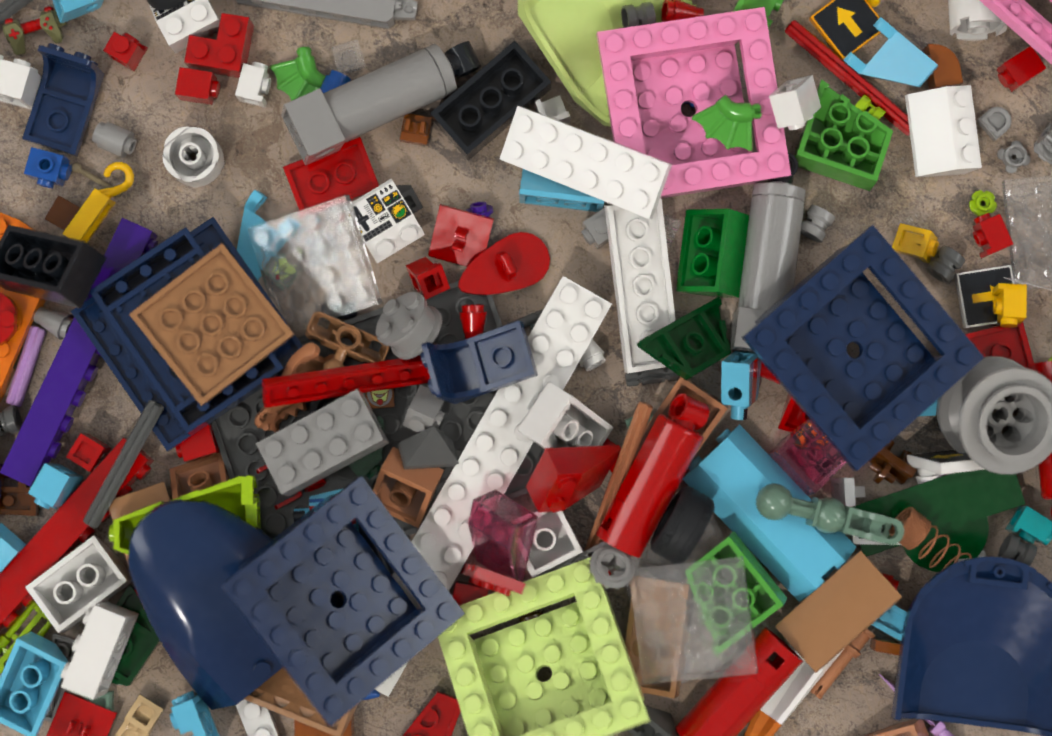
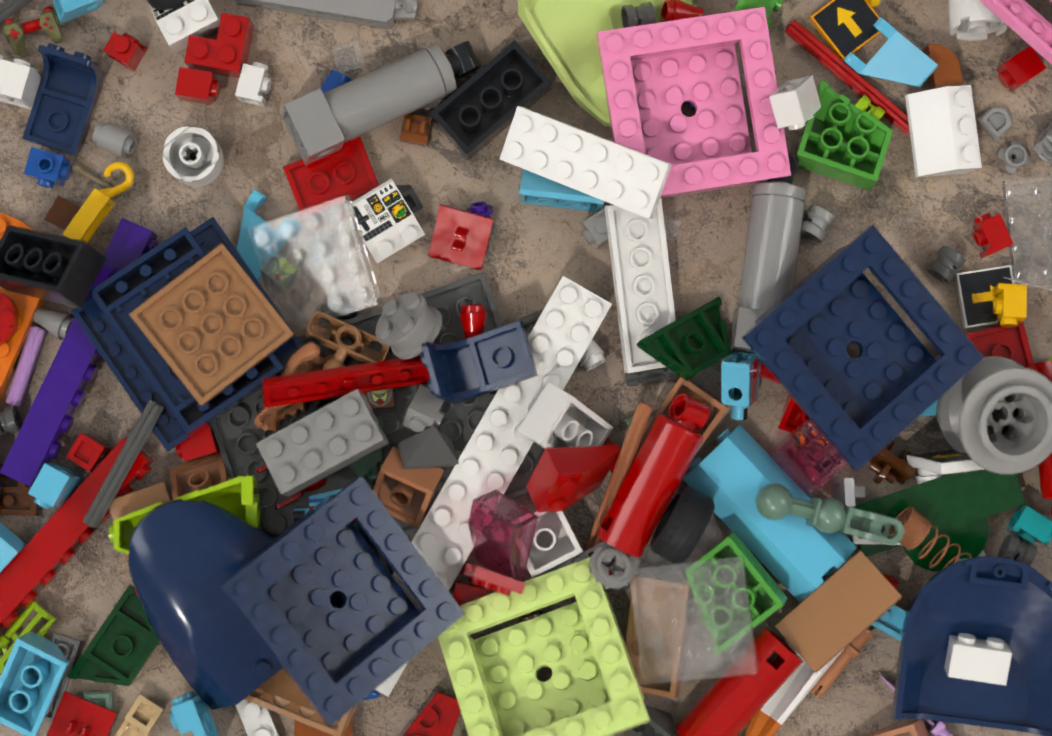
(79, 582): white slope -> none
(98, 649): white brick -> none
(298, 75): bright green arm -> none
(427, 277): red brick -> none
(507, 266): red shield -> none
(553, 108): white panel -> none
(712, 252): green slope -> none
(729, 122): bright green arm -> none
(885, 646): dark orange tile -> none
(916, 242): yellow bracket -> none
(975, 203): lime plate -> none
(978, 659): none -> white brick

